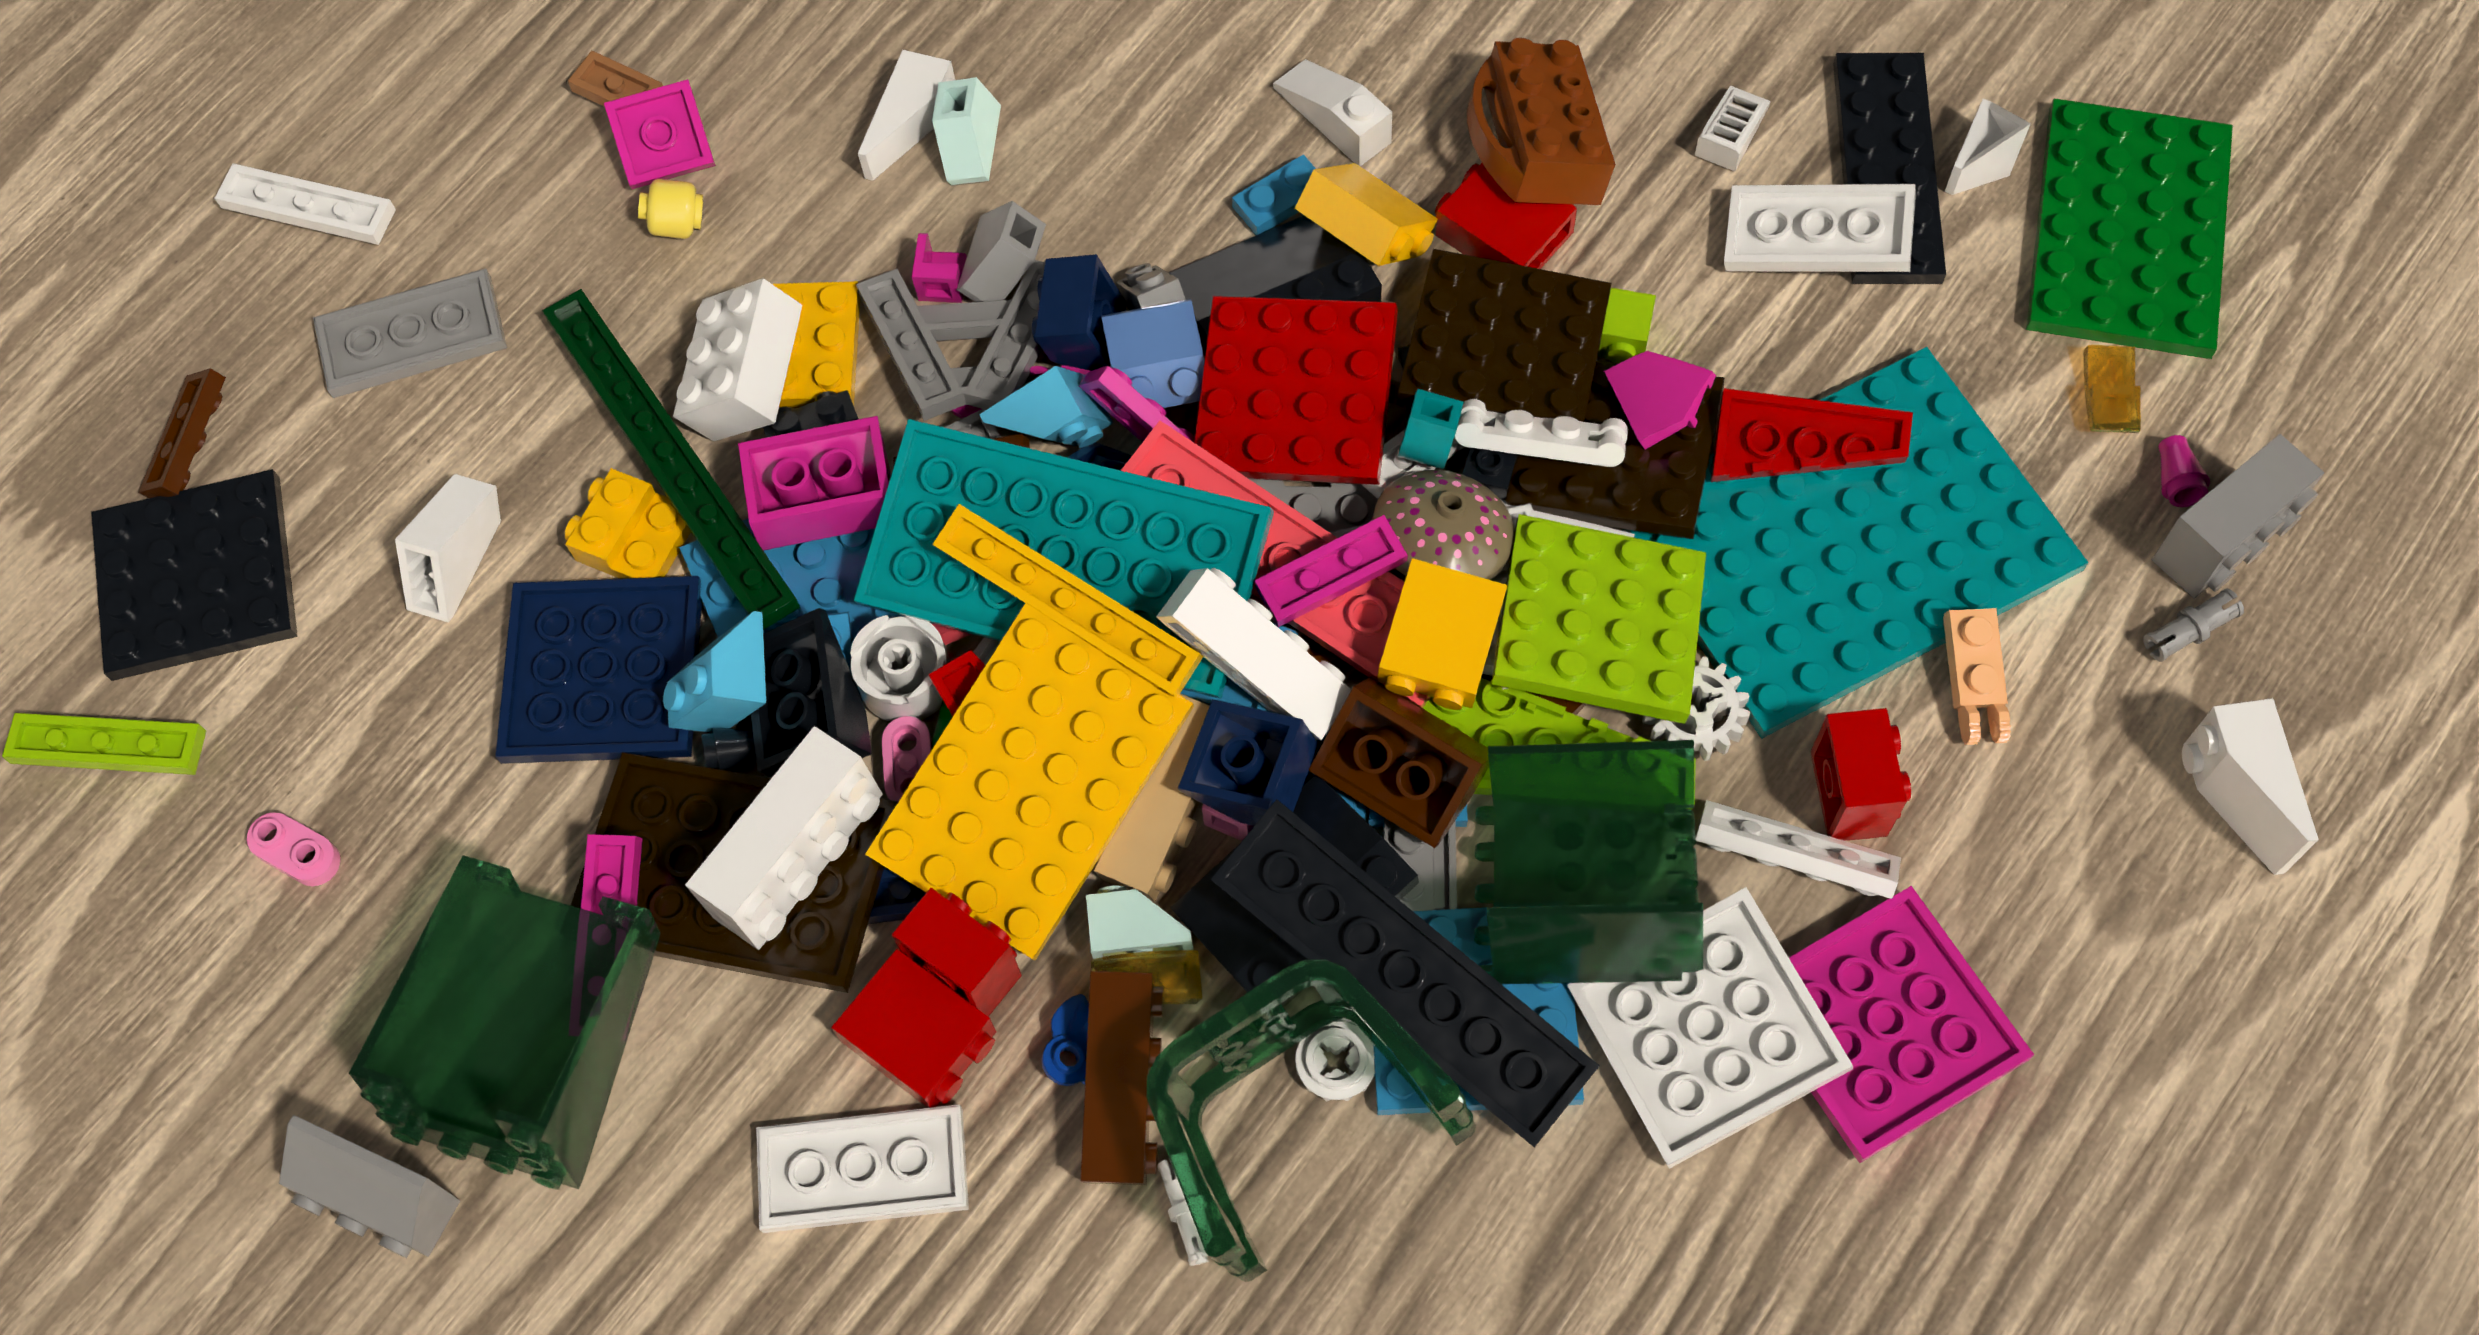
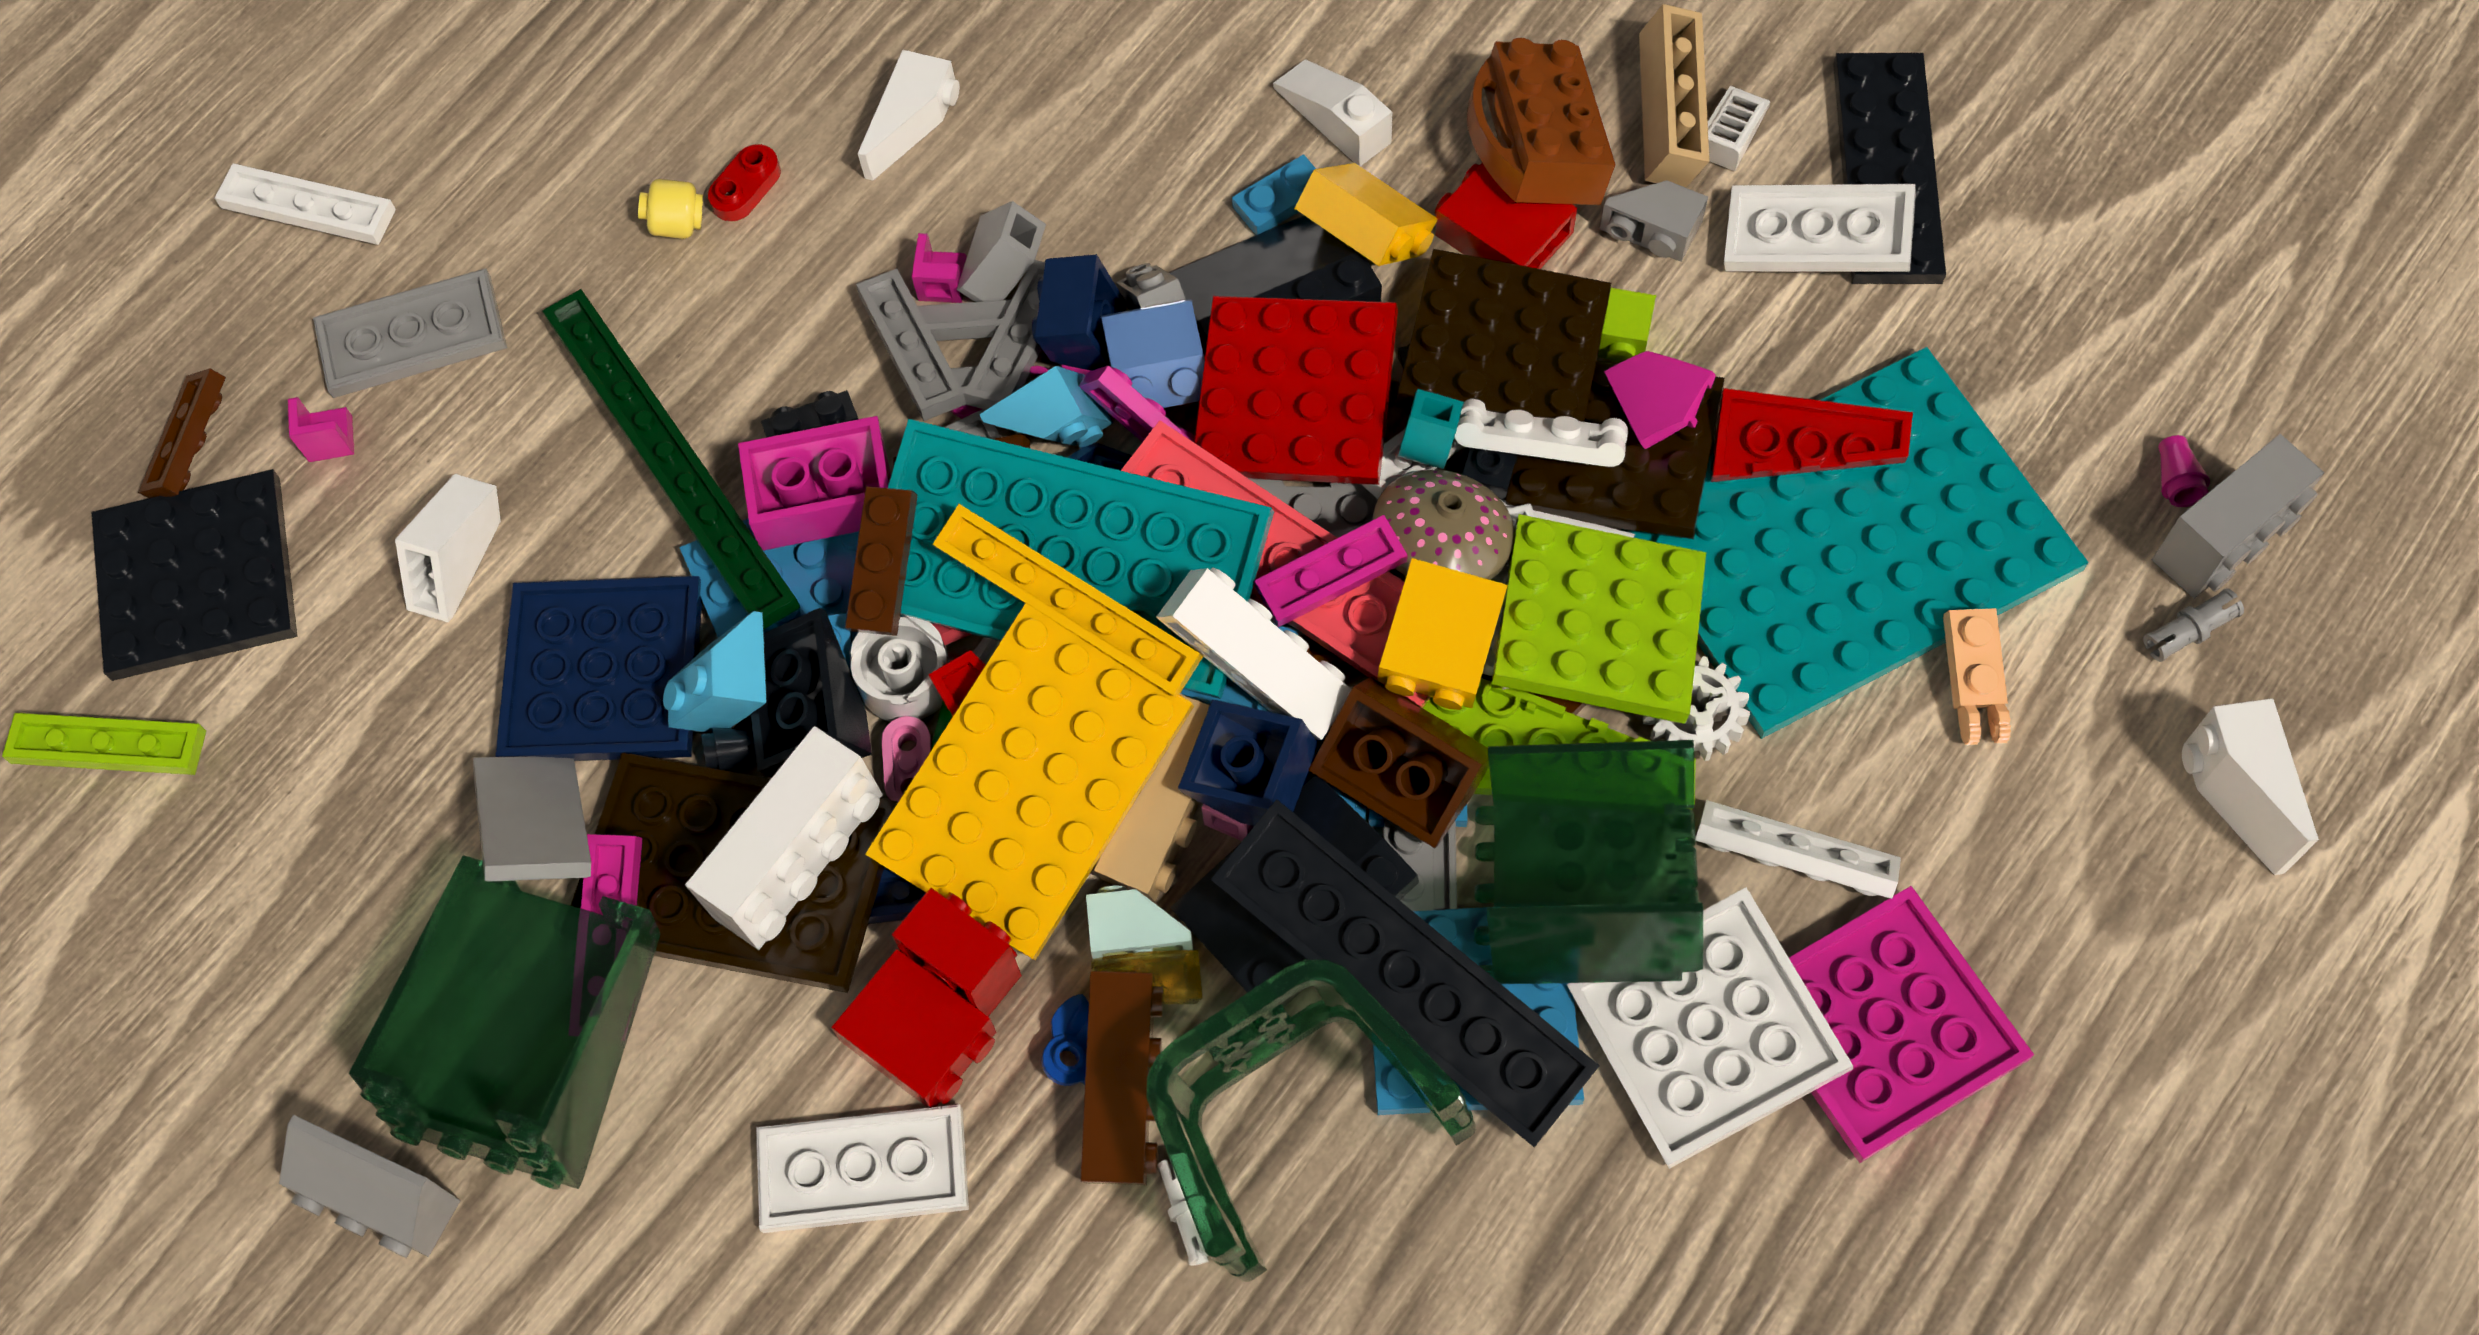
(290, 847): bright pink plate -> none
(321, 433): none -> dark pink panel
(530, 819): none -> light grey tile
(607, 80): medium nougat plate -> none
(626, 529): yellow plate -> none
(659, 134): dark pink plate -> none
(738, 360): white brick -> none
(747, 180): none -> red plate
(824, 341): yellow plate -> none
(881, 561): none -> reddish brown plate
(965, 129): light aqua slope -> none
(1336, 1038): white gear -> none
(1656, 217): none -> light grey slope
(1673, 96): none -> tan brick
(1859, 774): red brick -> none
(1988, 148): white slope -> none
(2111, 389): clear yellow slope -> none
(2131, 228): green plate -> none

